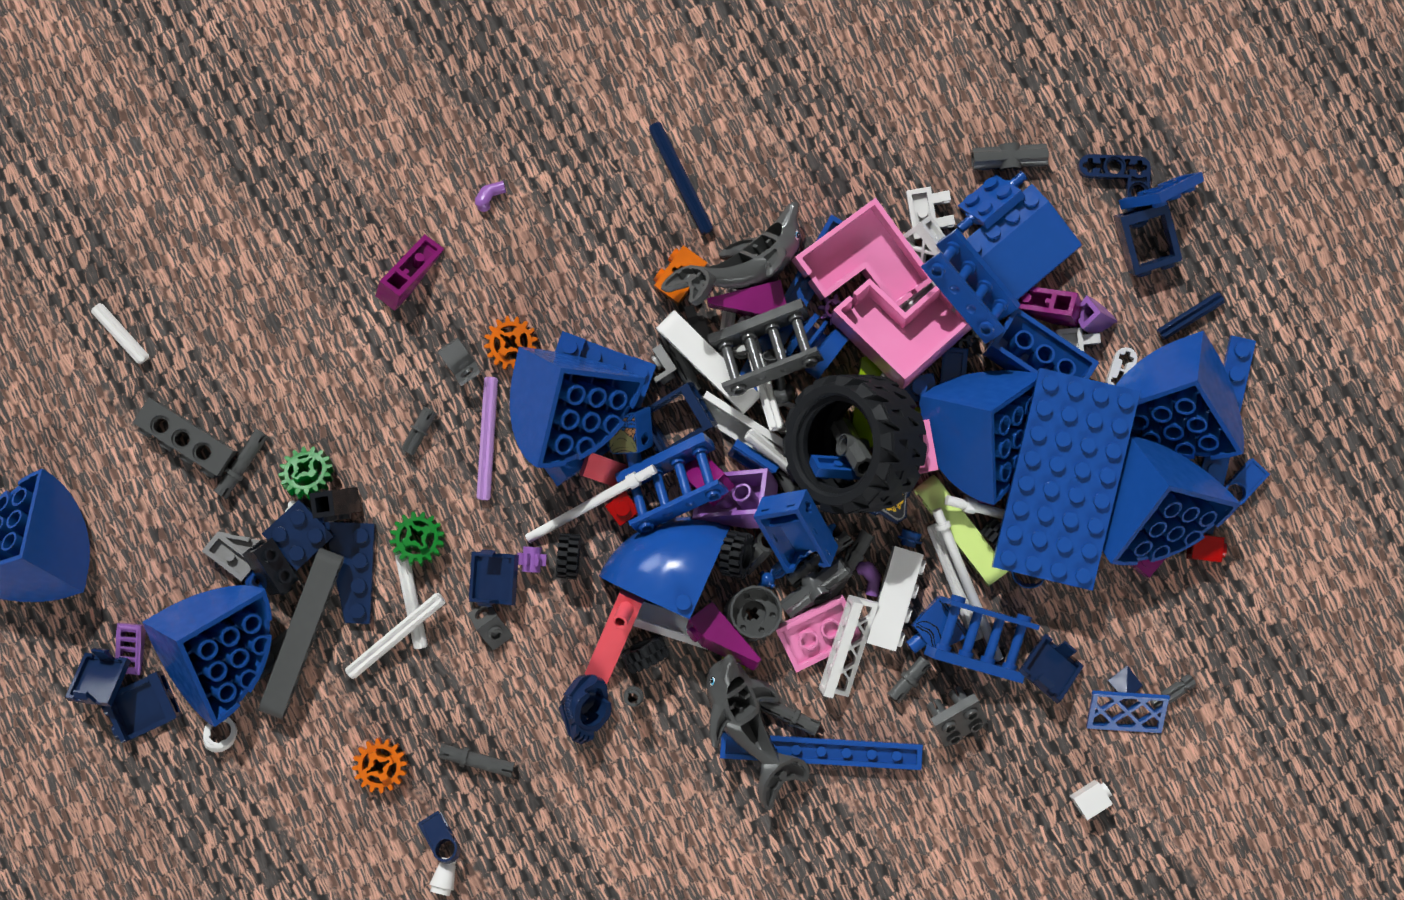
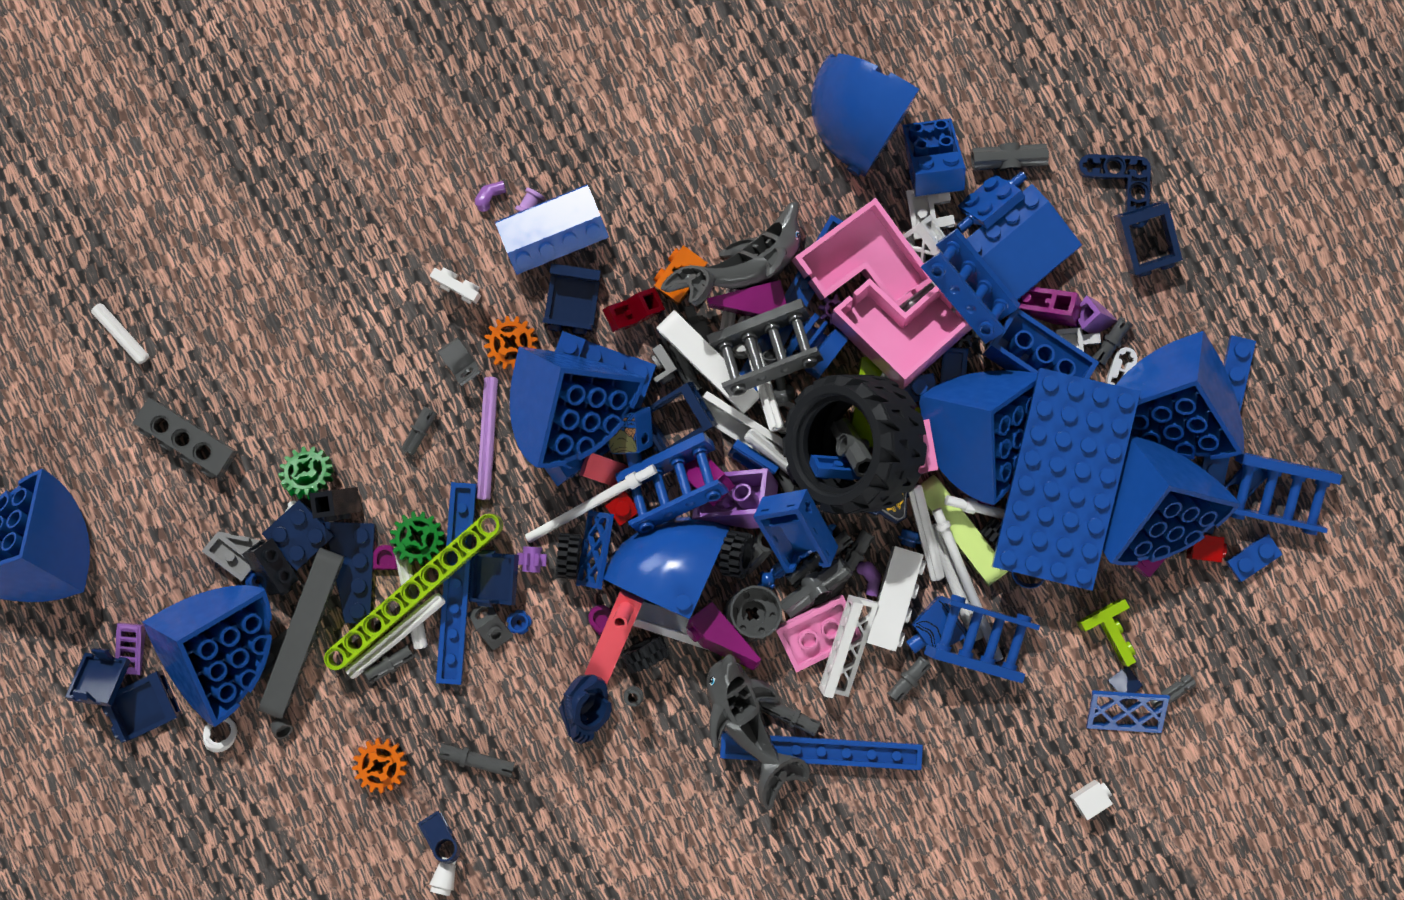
(240, 464): dark grey pin -> none
(281, 728): none -> dark grey hinge
(384, 558): none -> magenta tile
(389, 664): none -> dark grey pin
(402, 594): none -> lime beam
(408, 272): magenta slope -> none
(448, 282): none -> white plate
(456, 588): none -> blue plate
(525, 622): none -> blue plate
(531, 199): none -> lavender bush
(551, 229): none -> slope
(572, 299): none -> dark blue panel
(598, 617): none -> magenta tile
(600, 561): none -> blue window
(634, 310): none -> dark red brick
(680, 178): dark blue axle -> none
(858, 109): none -> blue brick
(926, 533): none -> white axle
(934, 157): none -> blue slope
(957, 720): dark grey plate -> none
(1051, 667): dark blue piece -> none
(1112, 341): none -> dark grey pin
(1112, 629): none -> lime bracket
(1164, 192): blue wing -> none
(1190, 316): dark blue axle -> none
(1254, 557): none -> blue plate
(1299, 473): none -> blue fence

